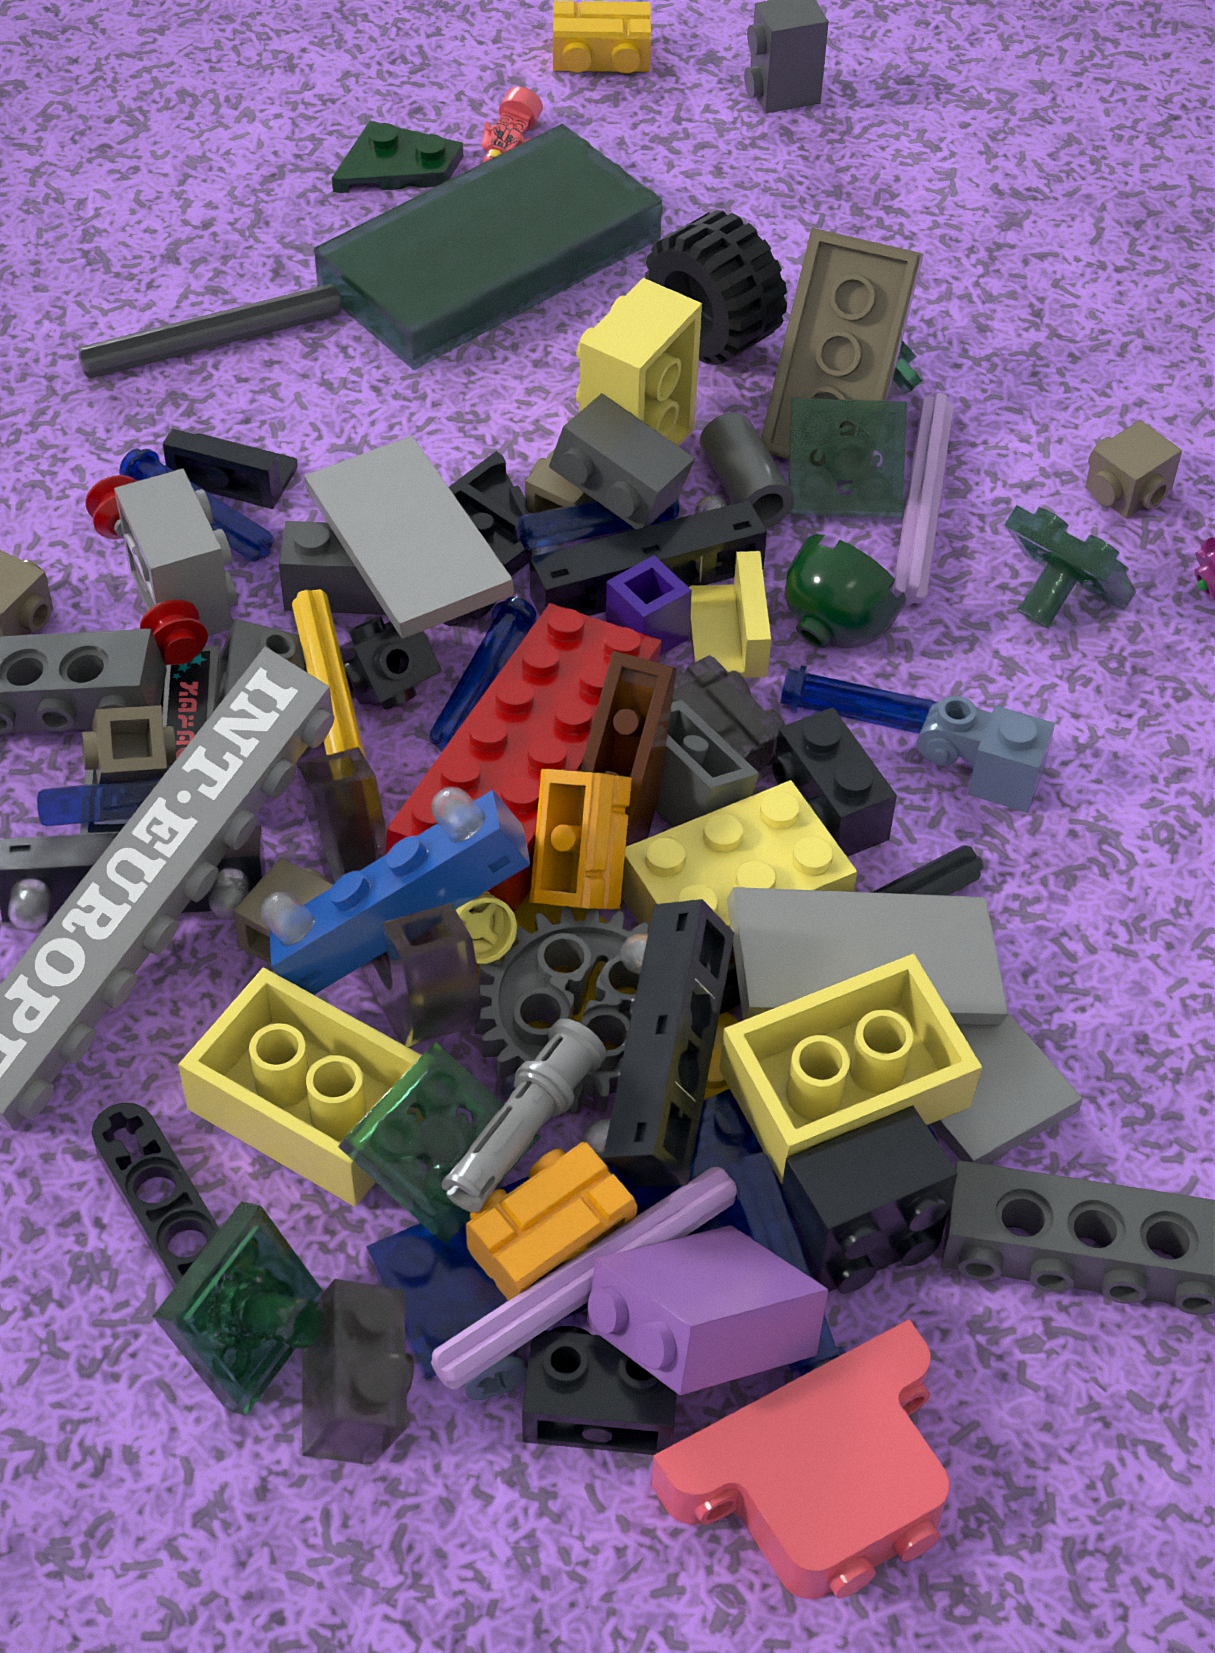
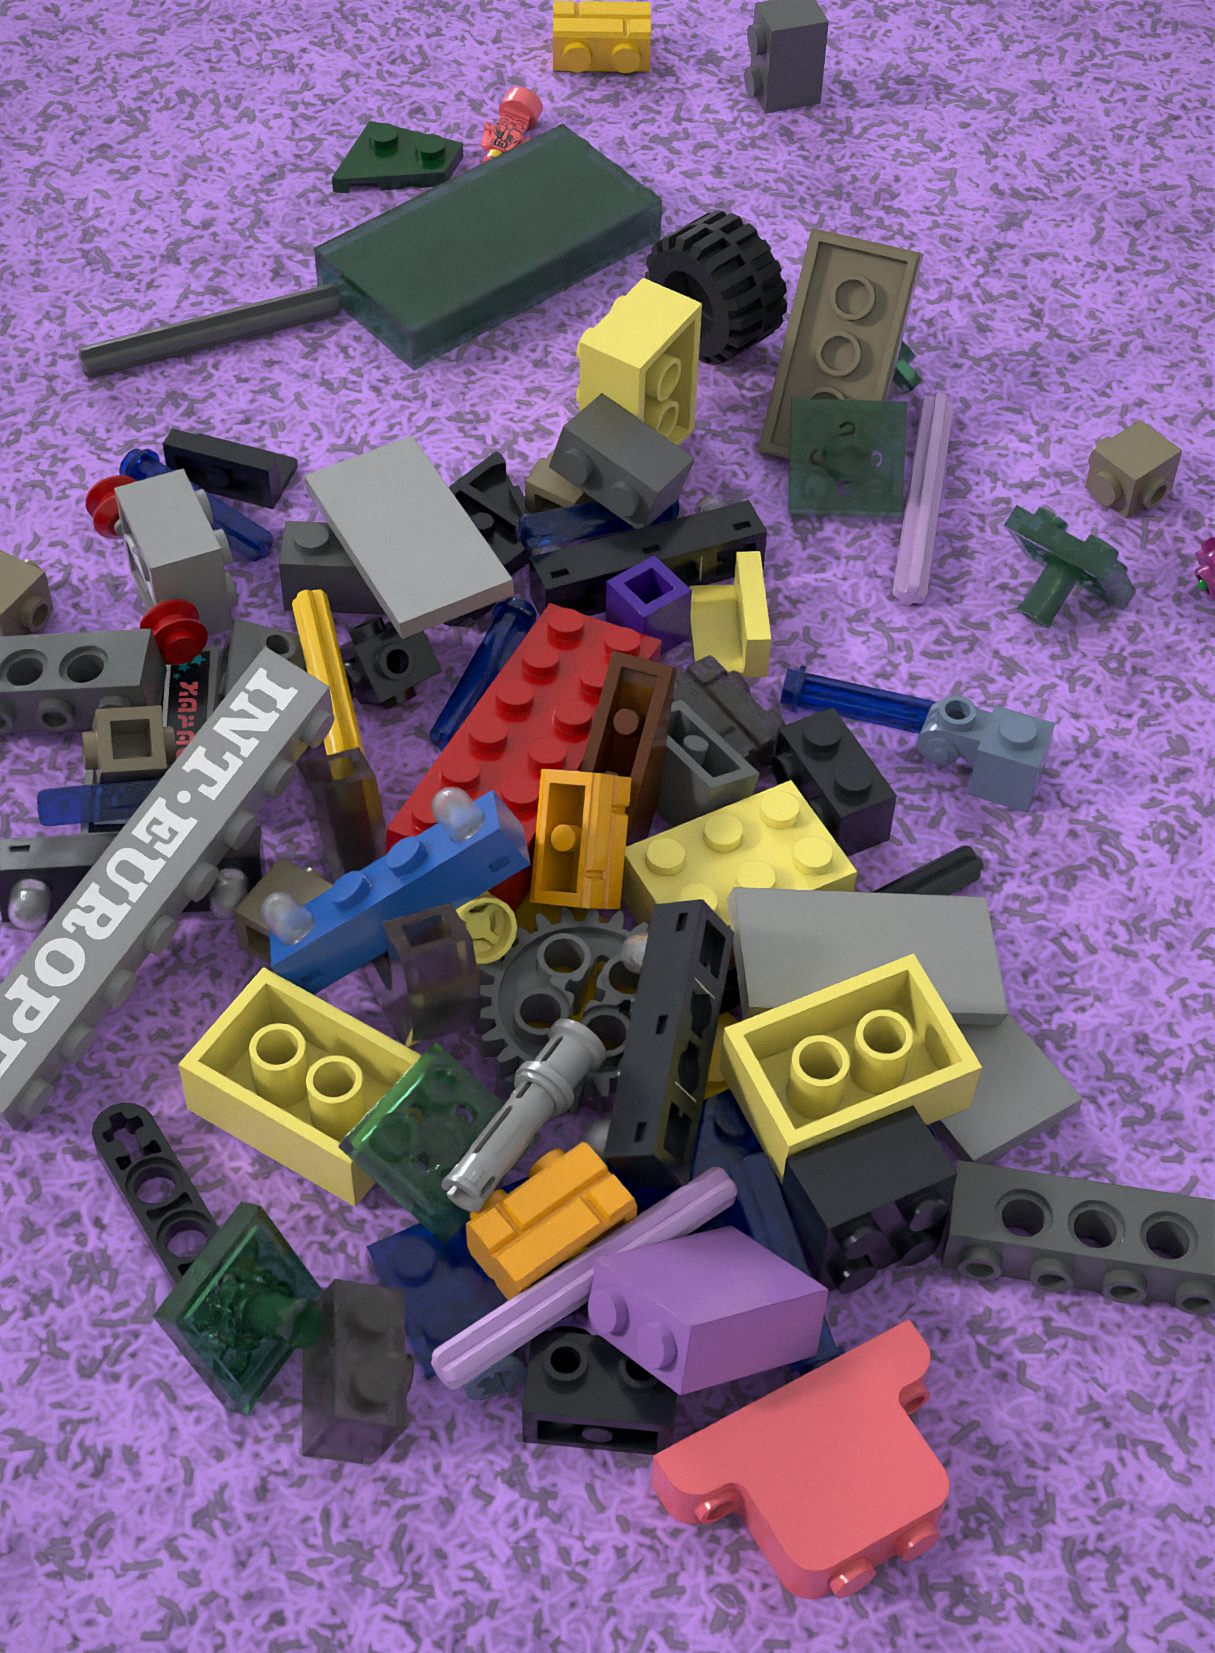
(746, 467): dark grey brick -> none
(840, 595): dark green cylinder -> none

